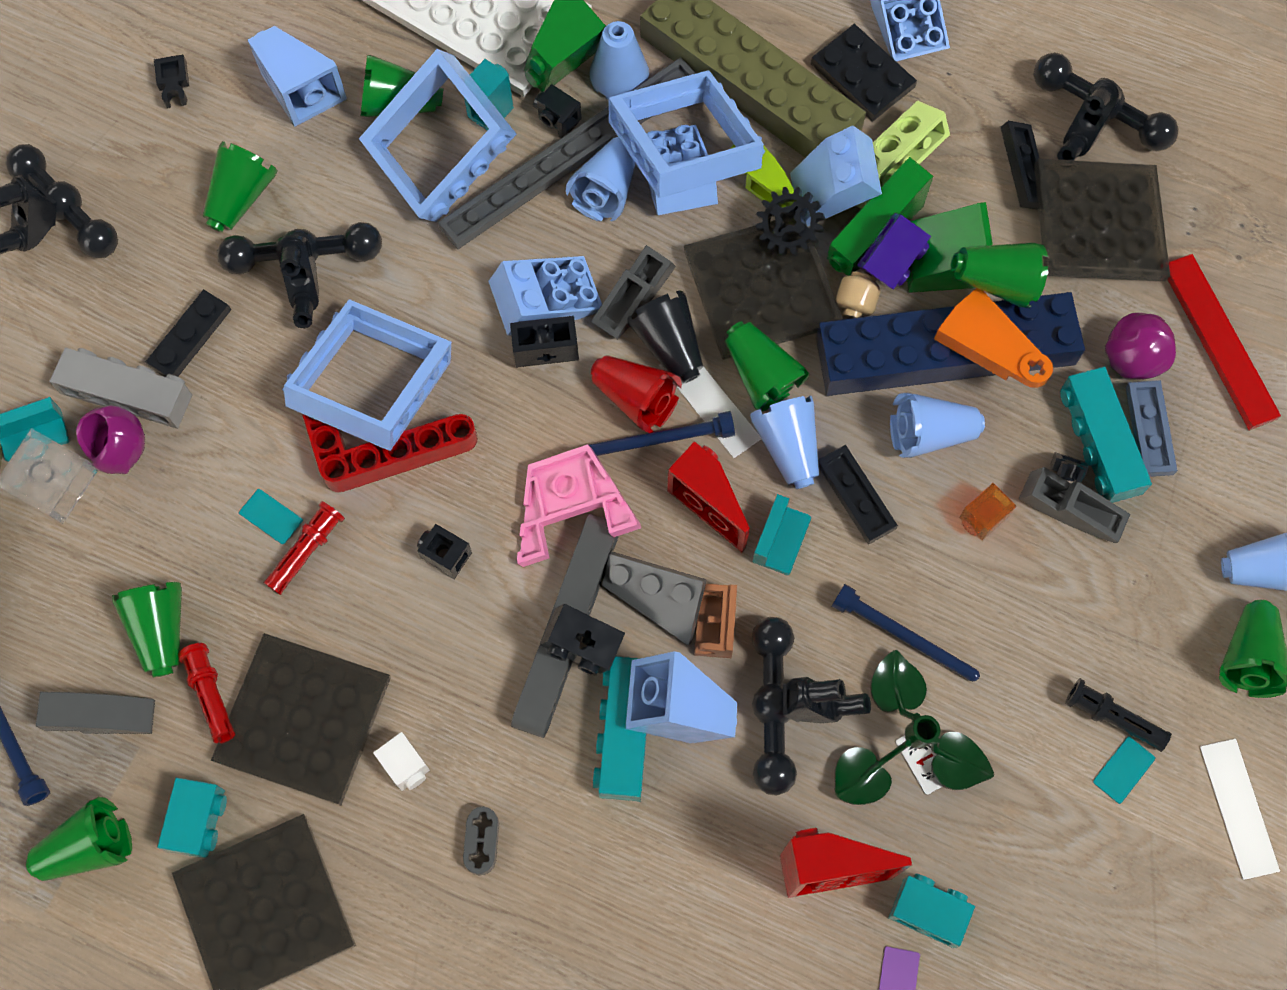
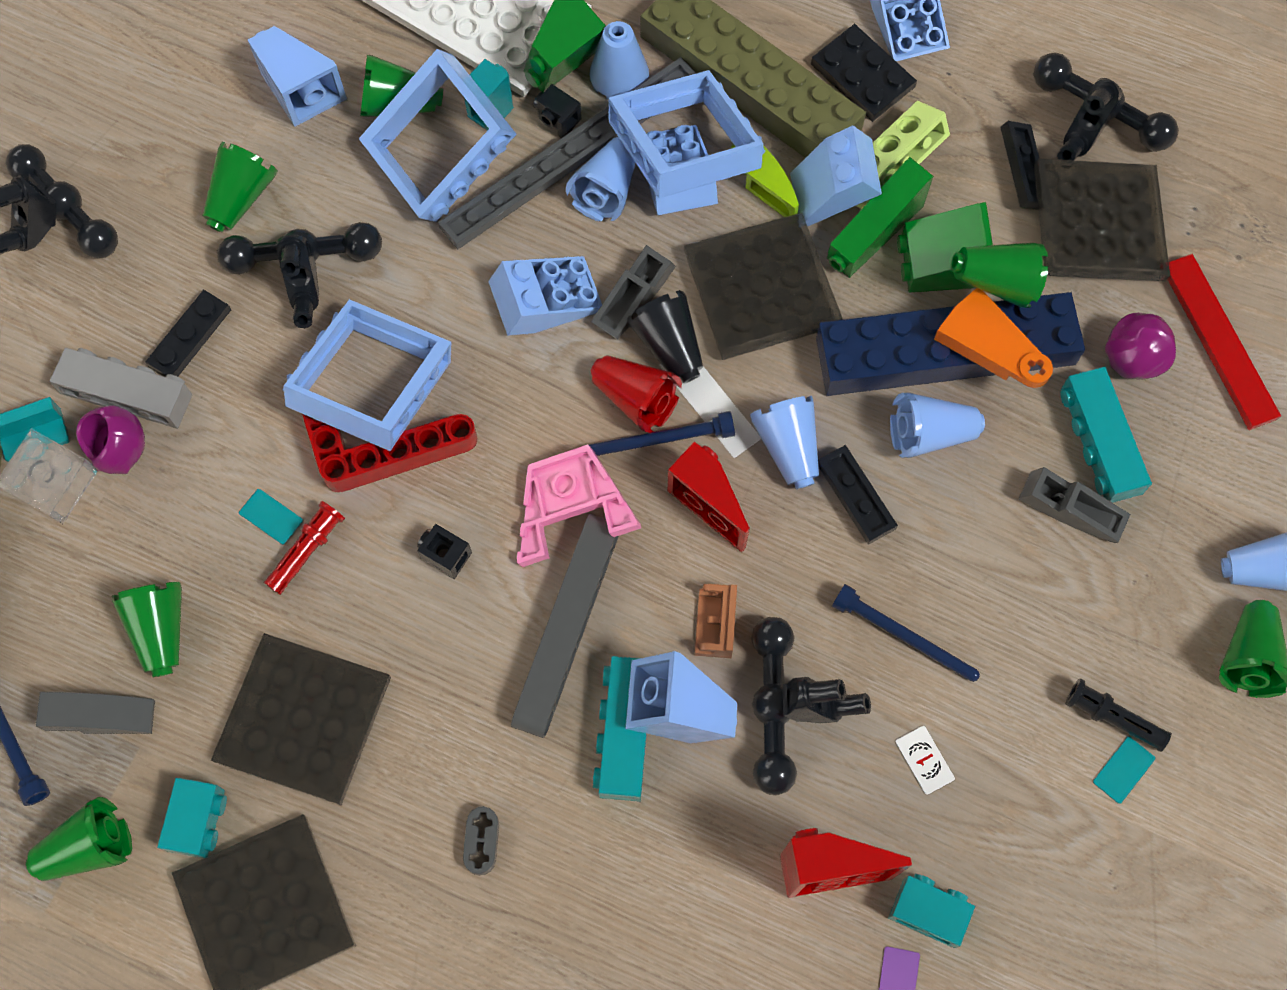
(171, 78): black plate -> none
(203, 680): red pin -> none
(402, 762): white brick -> none
(544, 341): black brick -> none
(599, 637): black brick -> none
(657, 592): wing -> none
(763, 365): green cone -> none
(781, 537): teal panel -> none
(783, 232): black gear -> none
(858, 295): tan head -> none
(895, 251): dark purple brick -> none
(958, 758): dark green plant -> none
(986, 512): clear orange brick -> none
(1069, 467): black plate -> none
(1151, 427): sand blue plate -> none
(1239, 809): white sticker -> none

